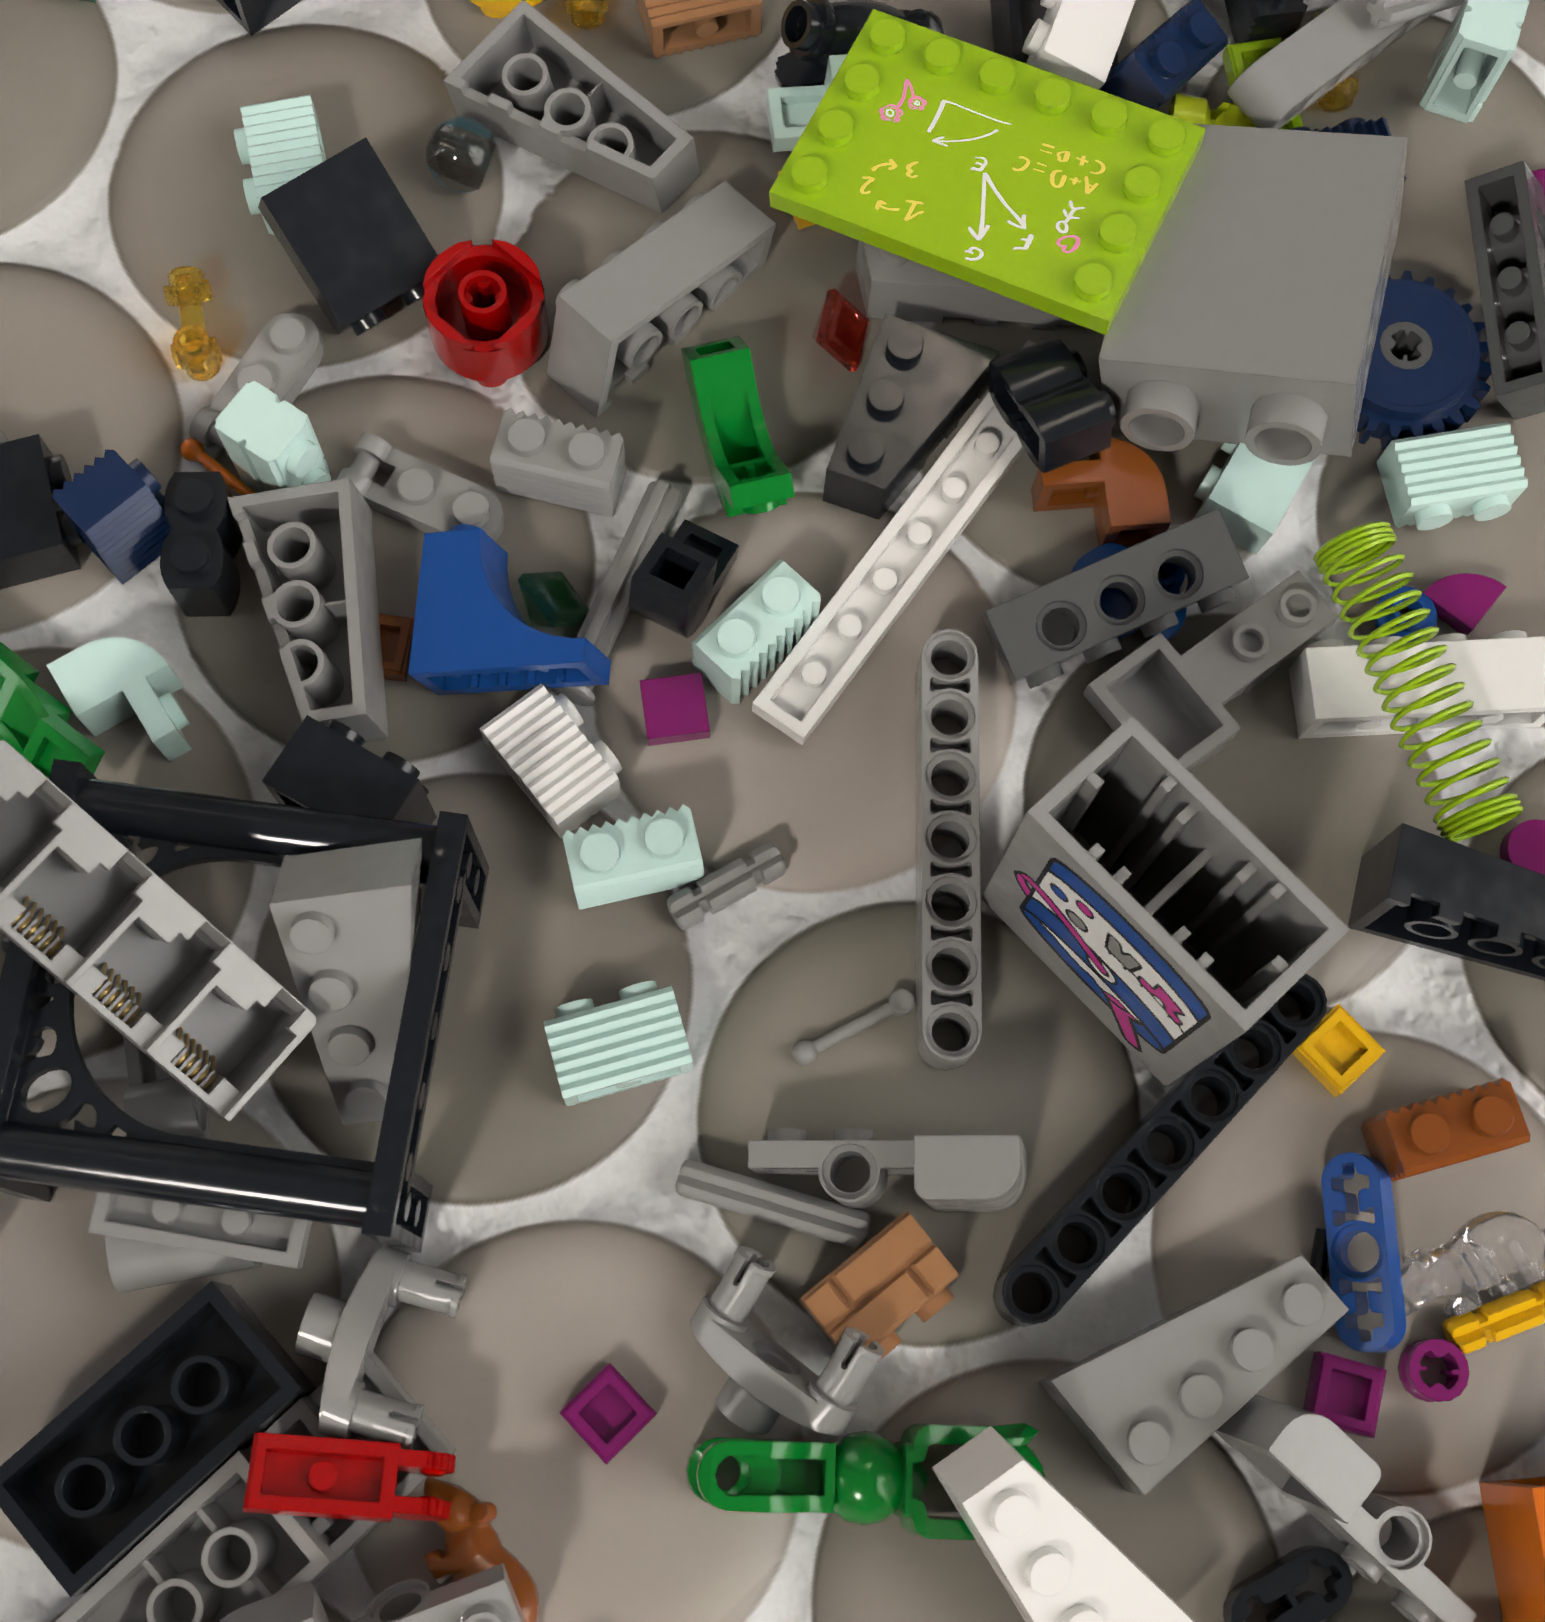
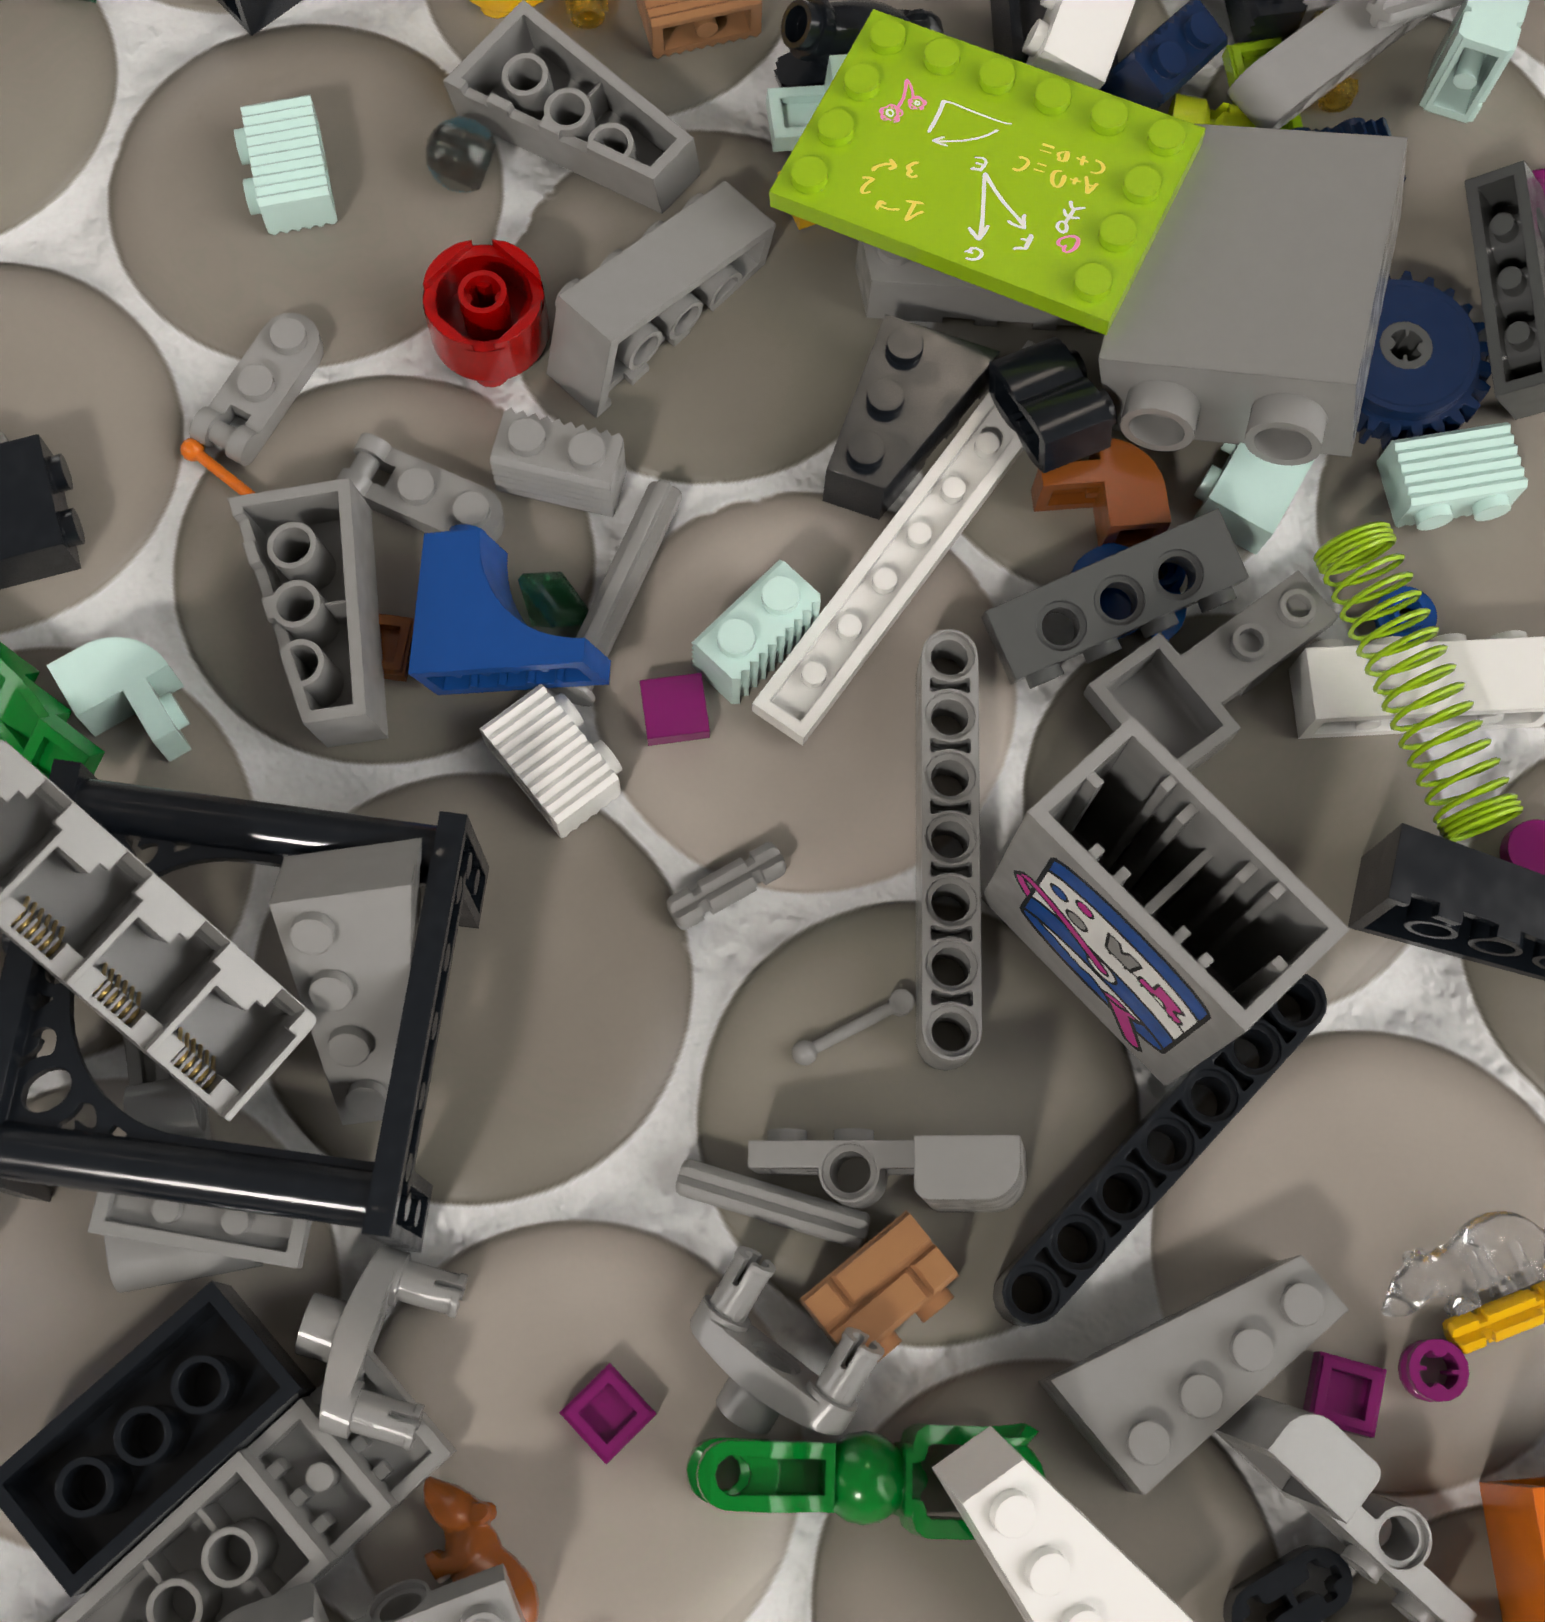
(117, 513): dark blue brick -> none
(191, 344): clear yellow bar -> none
(201, 545): black brick -> none
(270, 441): light aqua brick -> none
(333, 772): black brick -> none
(340, 1478): red hinge -> none
(350, 237): black brick -> none
(617, 1043): light aqua brick -> none
(633, 857): light aqua brick -> none
(681, 577): black brick -> none
(733, 428): green arch -> none
(841, 330): clear red slope -> none
(1319, 1254): black piece -> none
(1338, 1051): yellow tile -> none
(1387, 1270): blue beam -> none
(1446, 1129): dark orange brick -> none
(1464, 599): magenta tile -> none

